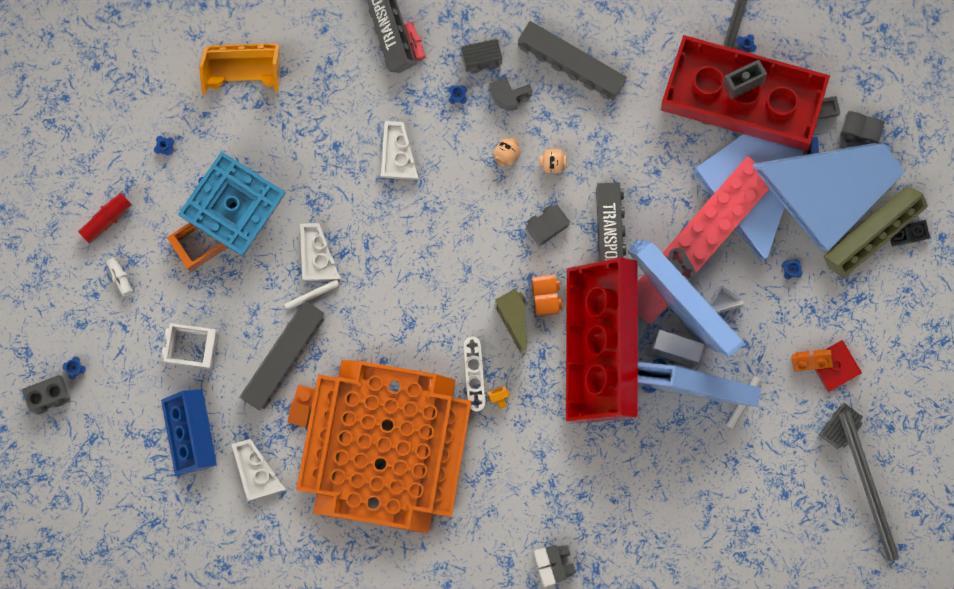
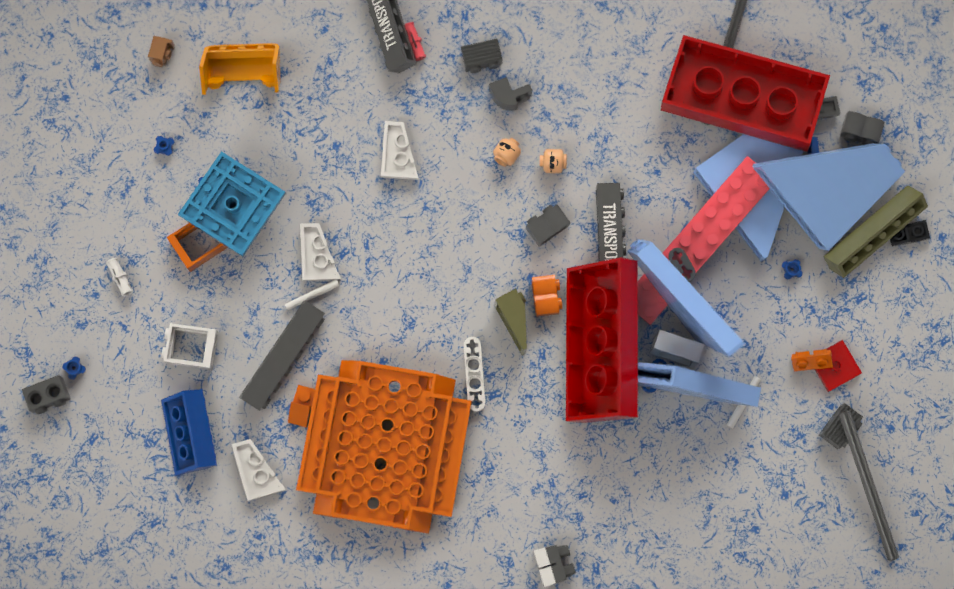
(105, 217): red piece -> none
(160, 51): none -> medium nougat brick
(457, 89): blue plate -> none
(498, 395): light orange tile -> none
(571, 61): dark grey brick -> none
(725, 300): white slope -> none
(744, 79): dark grey brick -> none
(748, 39): blue plate -> none

